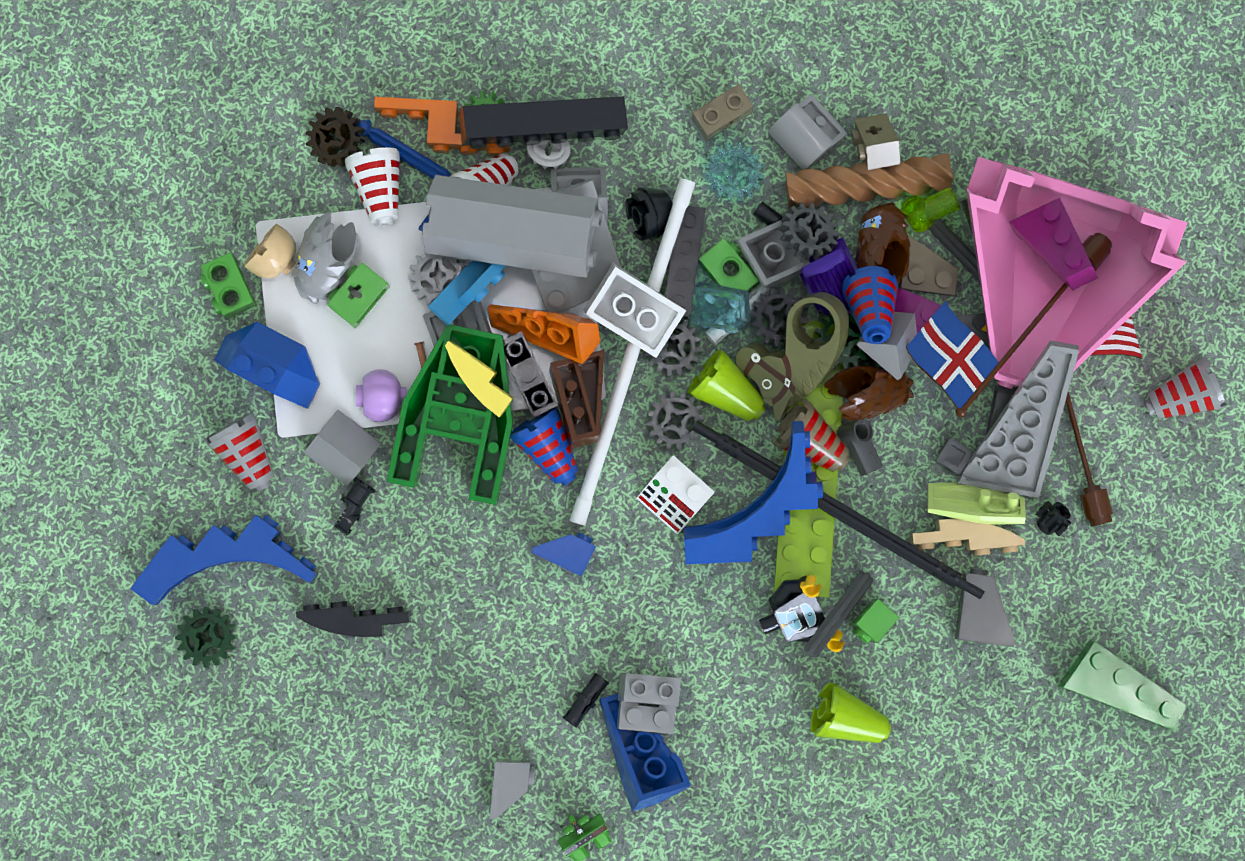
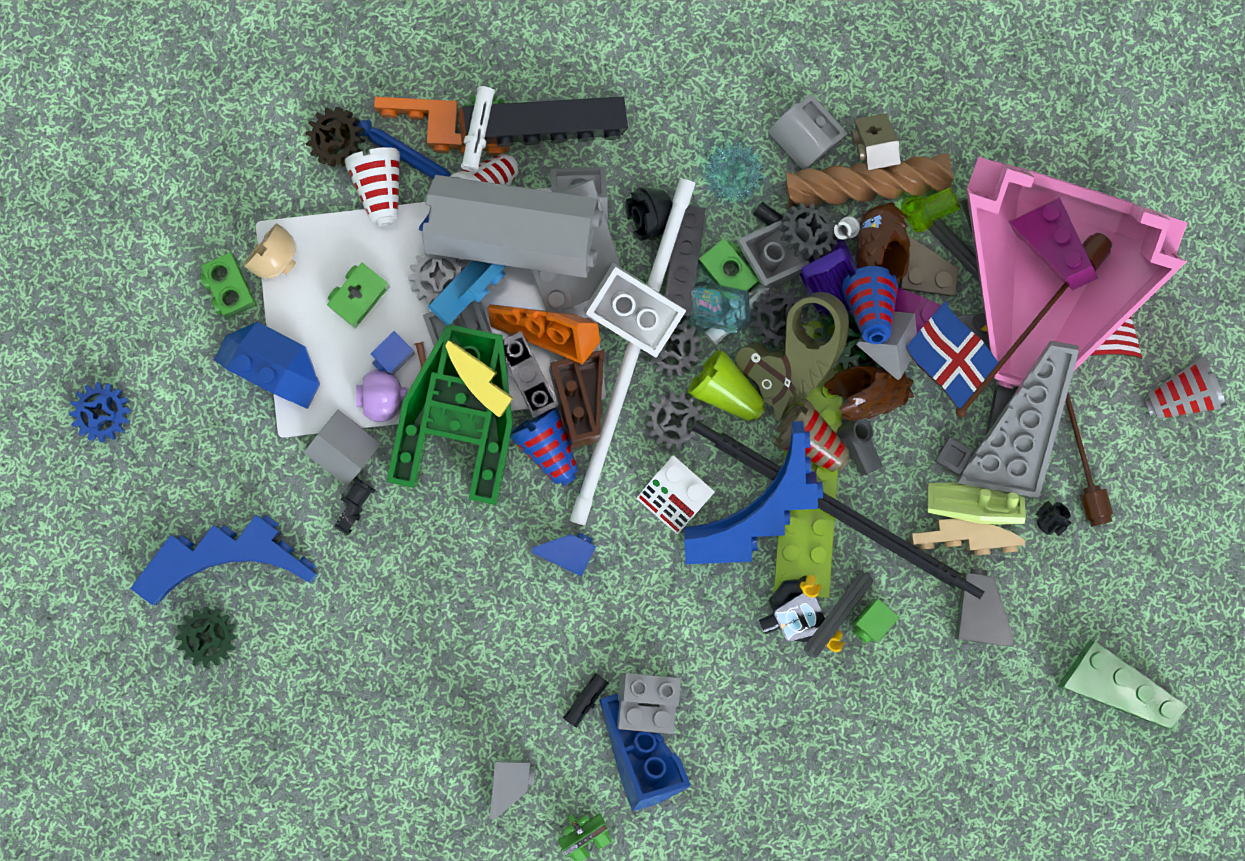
(97, 422): none -> blue gear
(243, 451): light grey cone -> none
(323, 257): light grey head -> none
(342, 620): black slope -> none
(392, 354): none -> blue brick
(475, 140): none -> white pin
(558, 156): white gear -> none
(706, 303): none -> clear tile
(722, 112): dark tan brick -> none
(847, 228): none -> white axle
(847, 717): lime cone -> none

